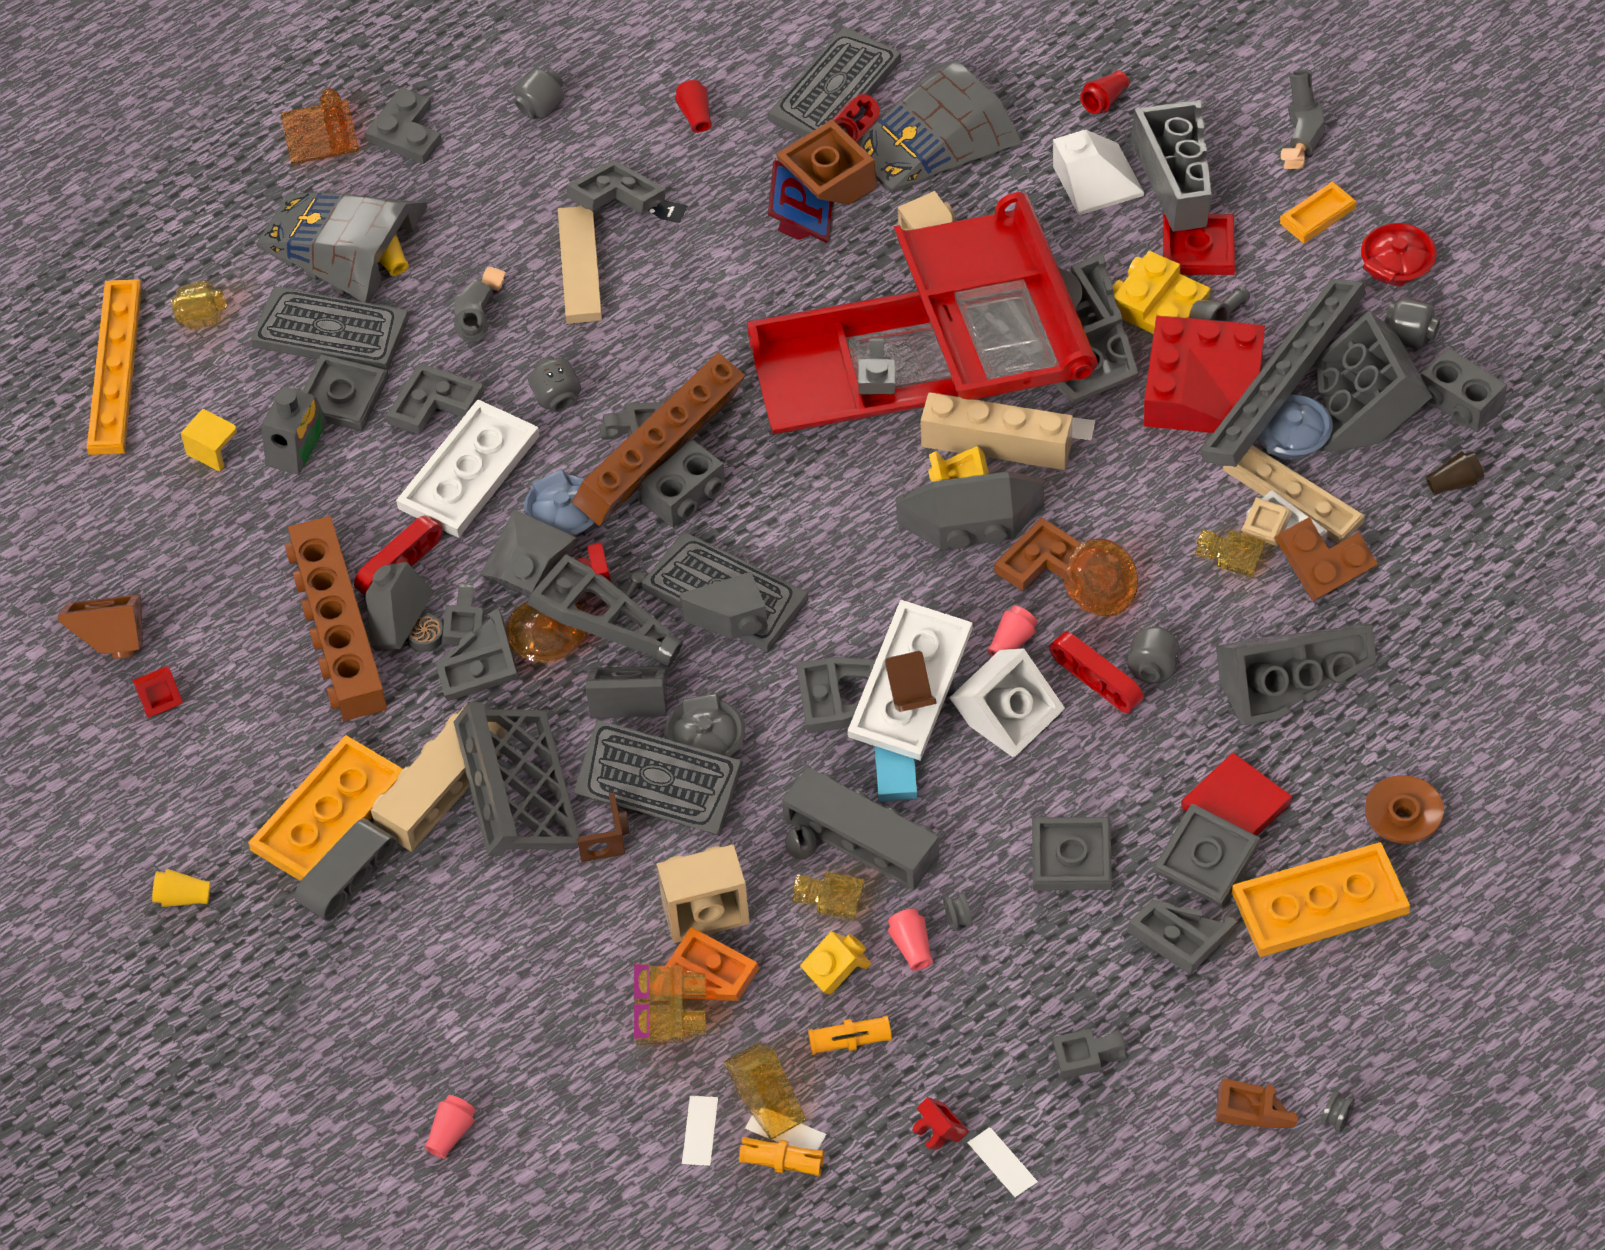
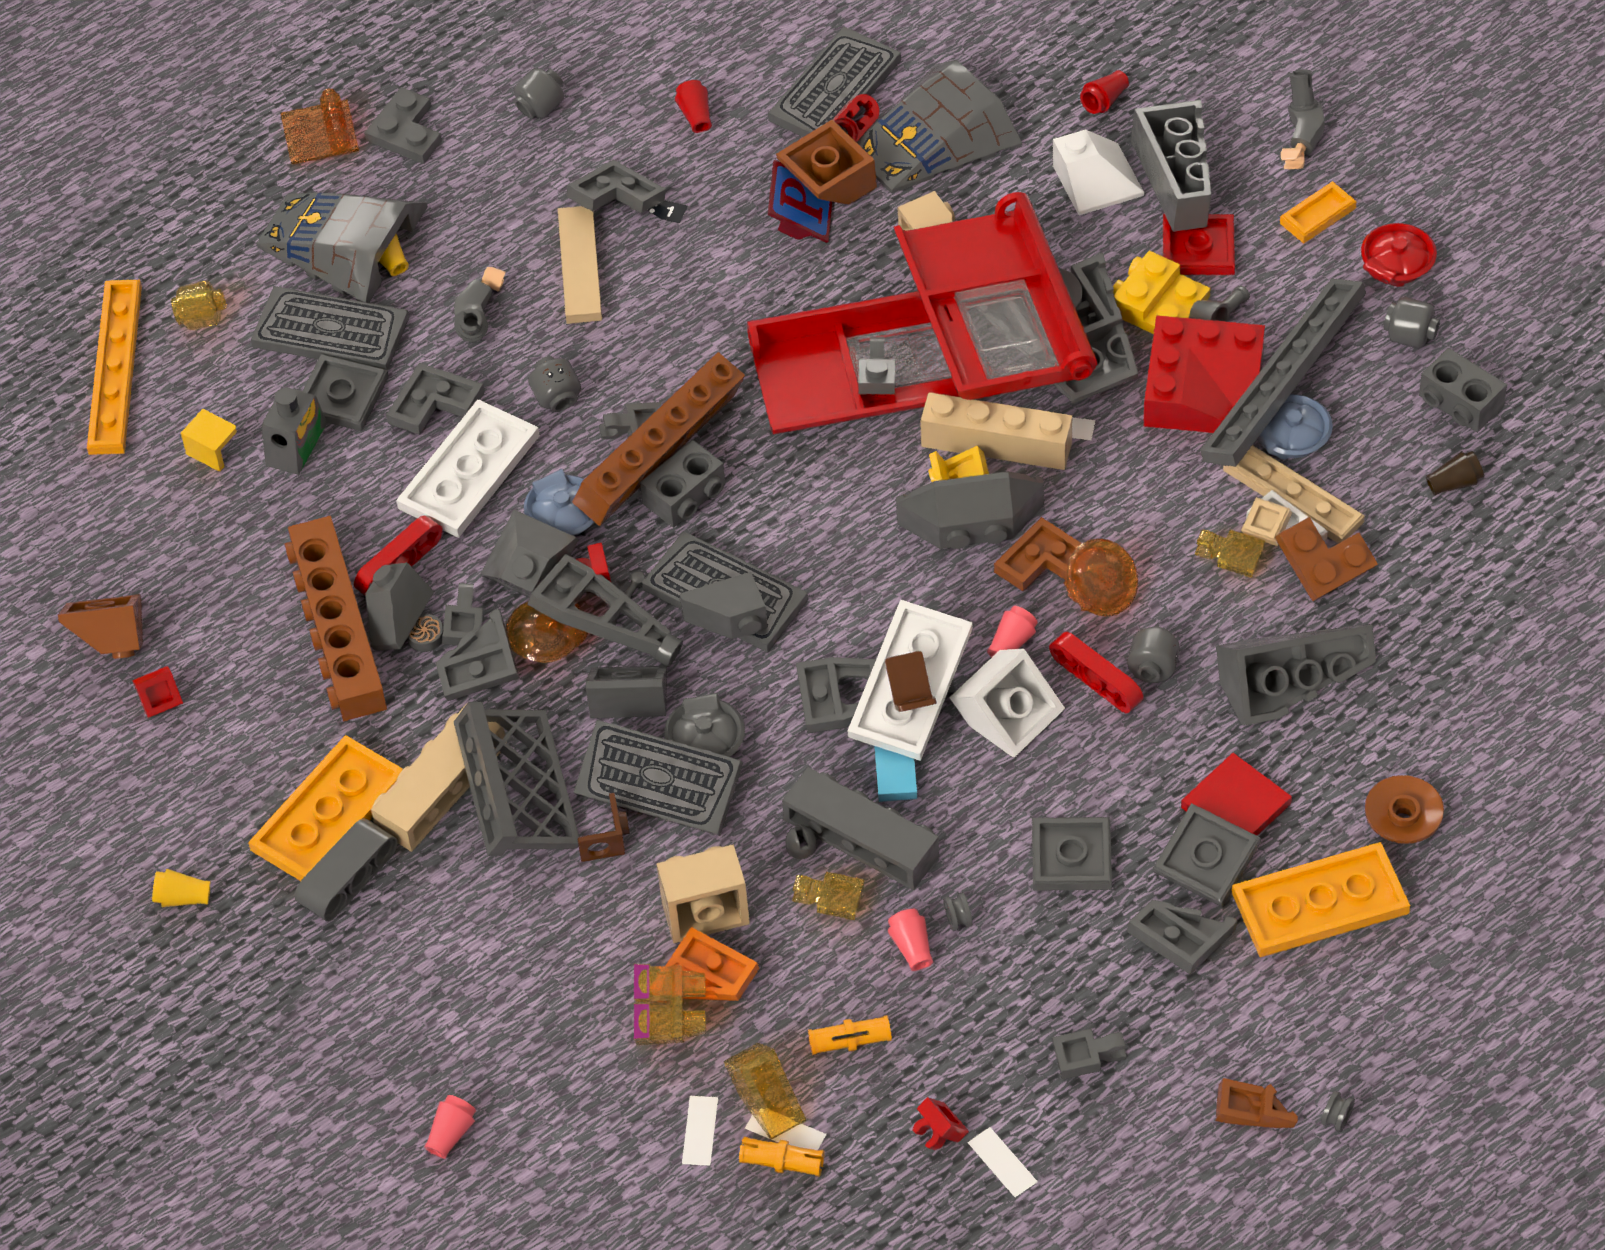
(834, 961): yellow bracket -> none
(1368, 384): dark grey wedge -> none

